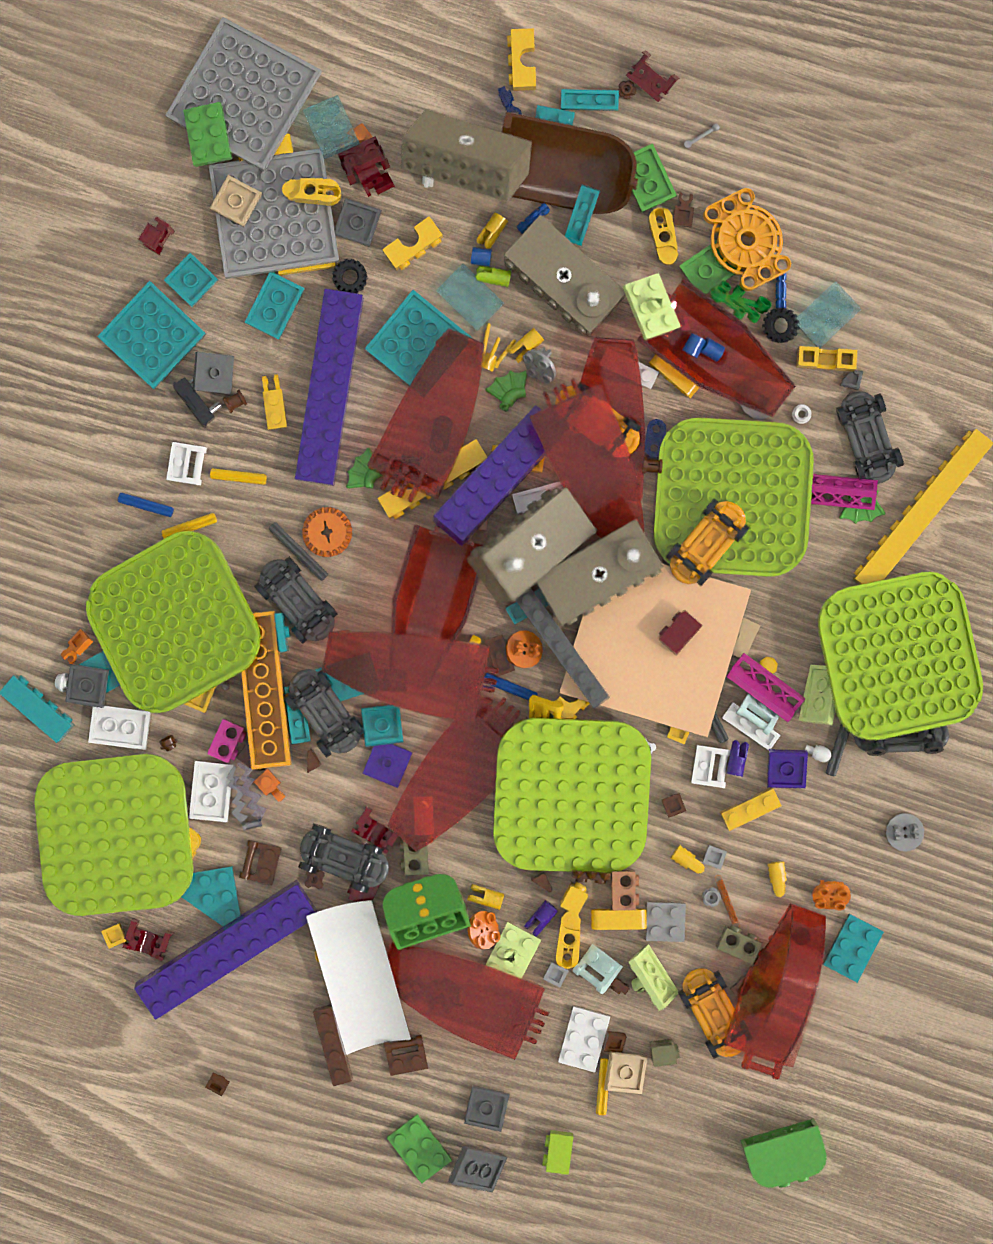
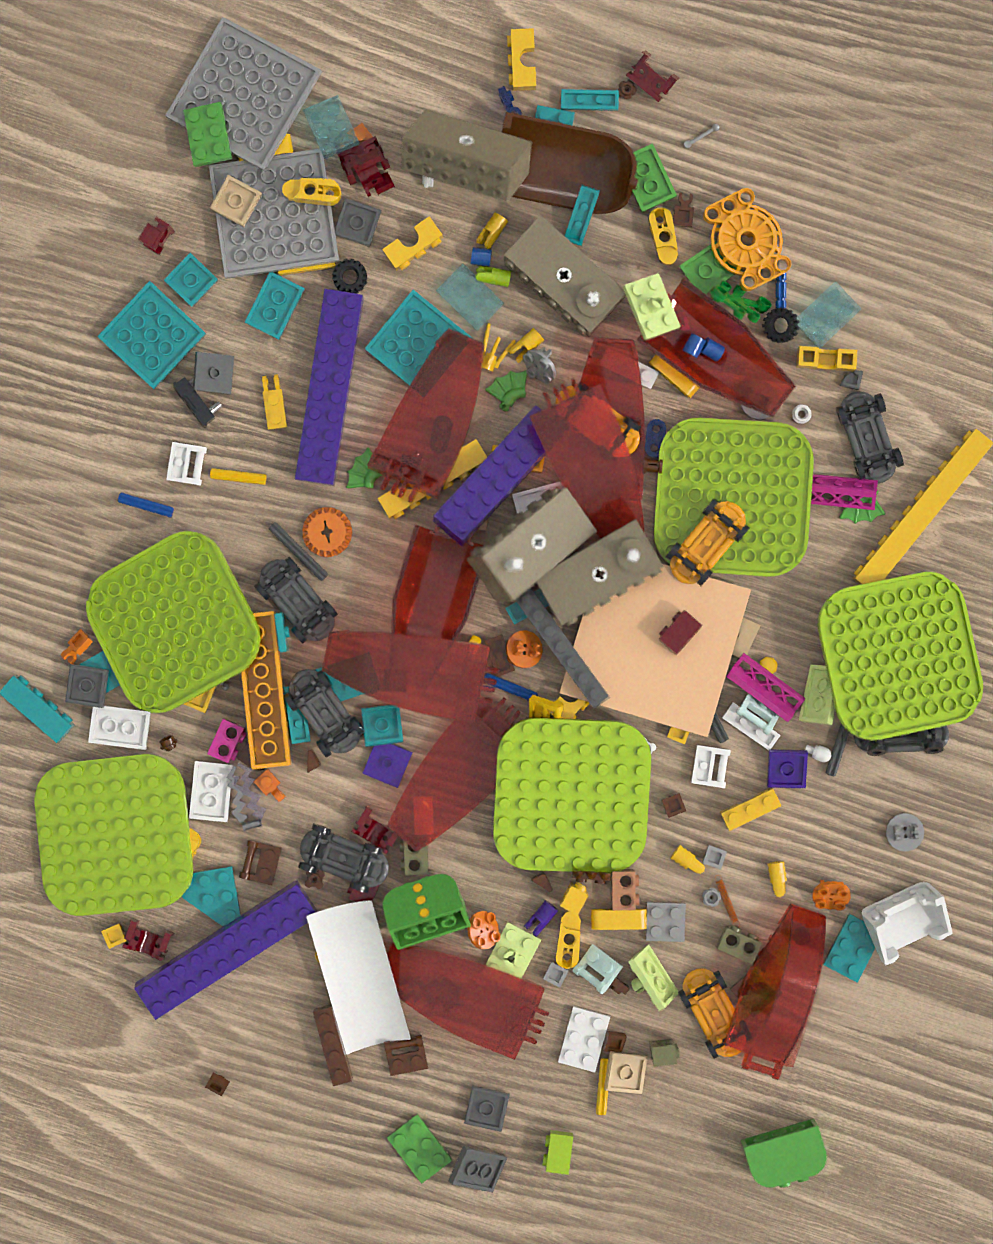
(61, 682): white plate -> none
(190, 525): yellow axle -> none
(234, 401): reddish brown bush -> none
(491, 898): yellow hinge -> none
(542, 209): blue axle -> none
(737, 758): dark purple hinge -> none
(906, 918): none -> white windscreen

